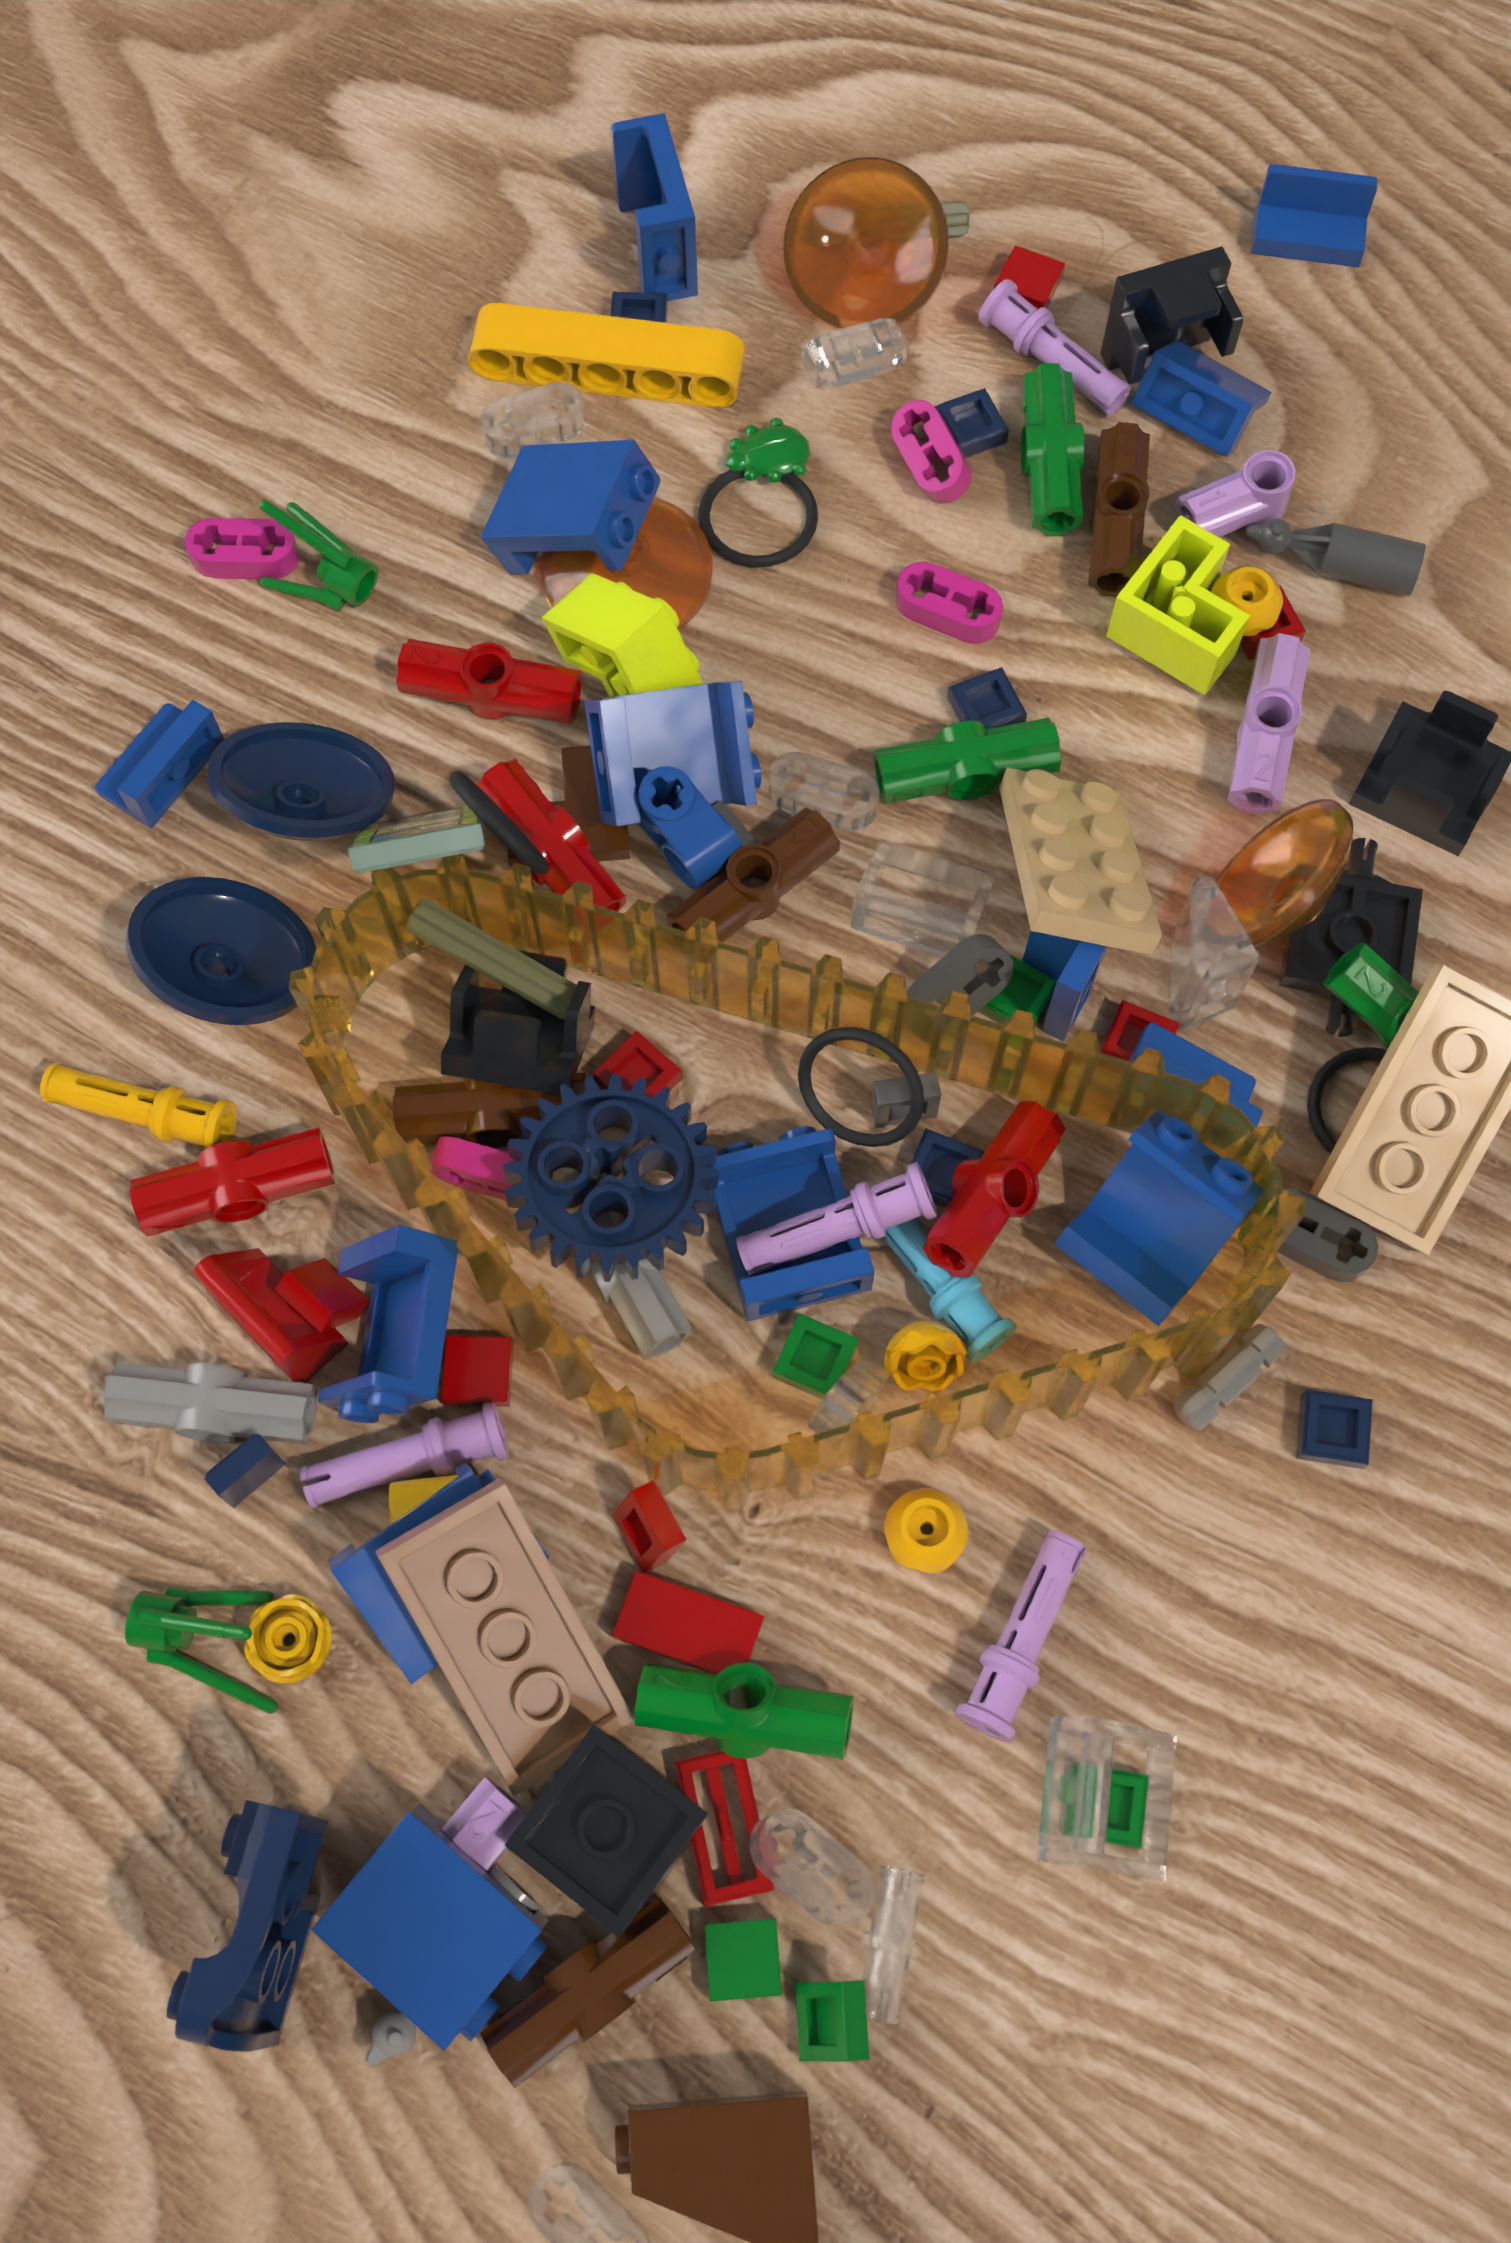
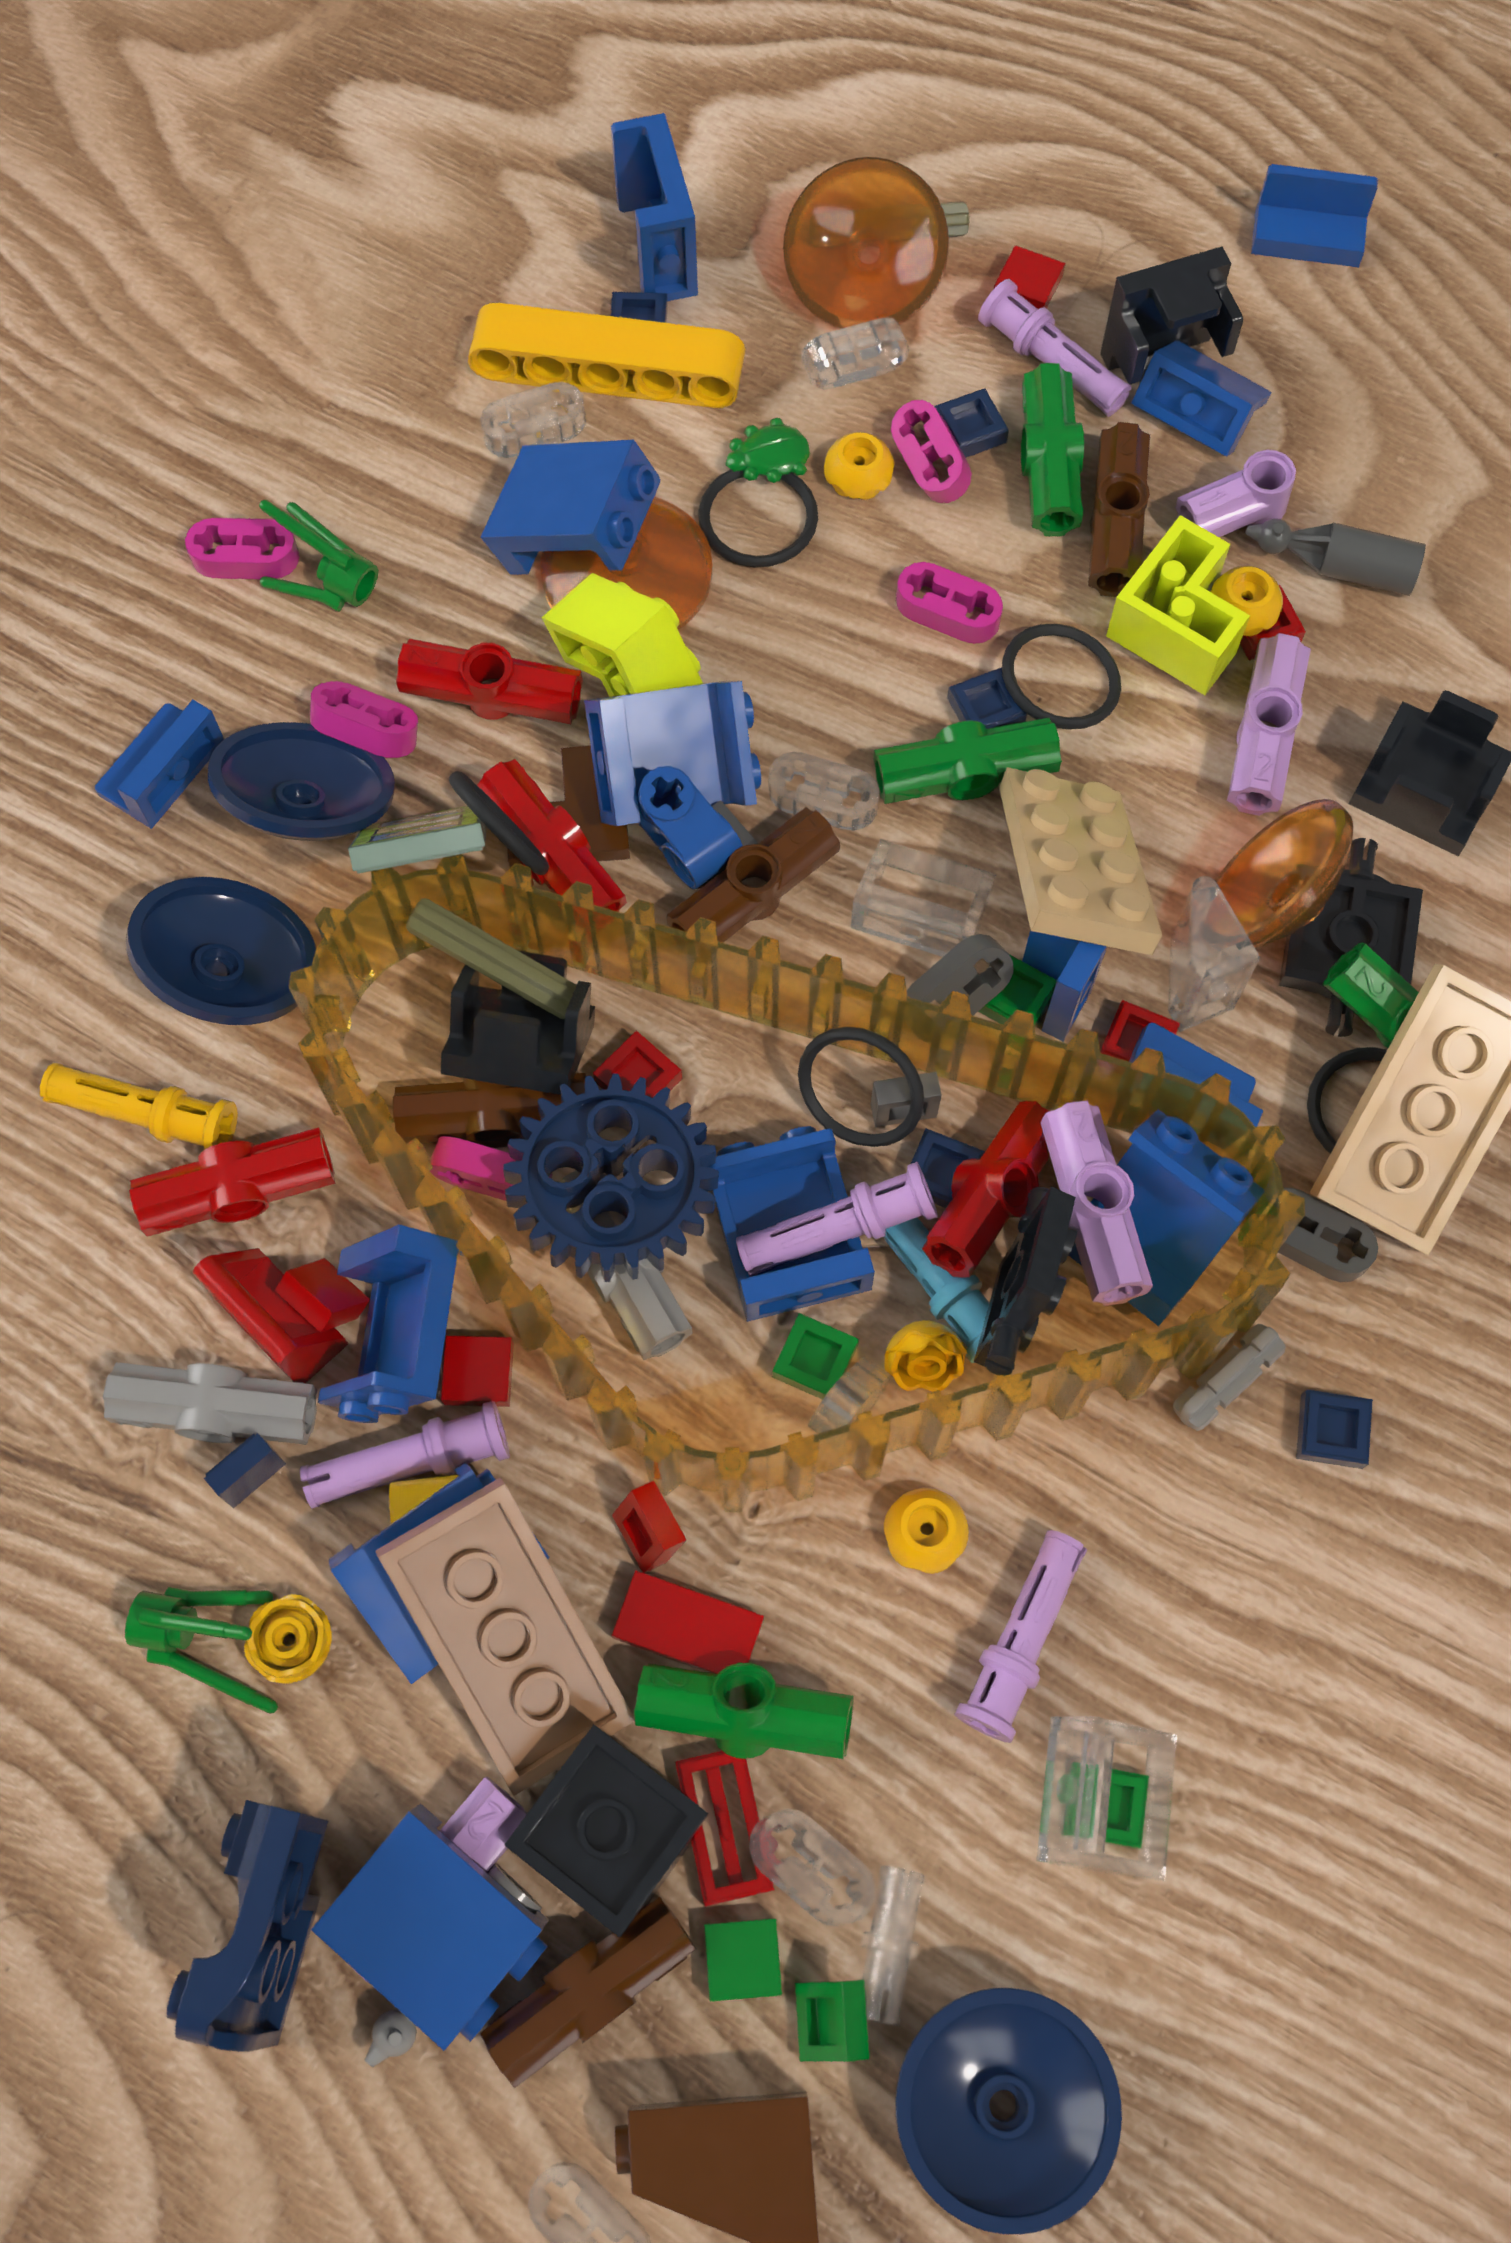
(363, 719): none -> dark pink beam
(859, 480): none -> yellow plate
(1027, 1279): none -> black plate
(1065, 2123): none -> dark blue dish
(1081, 637): none -> black tyre
(1106, 1236): none -> lavender piece

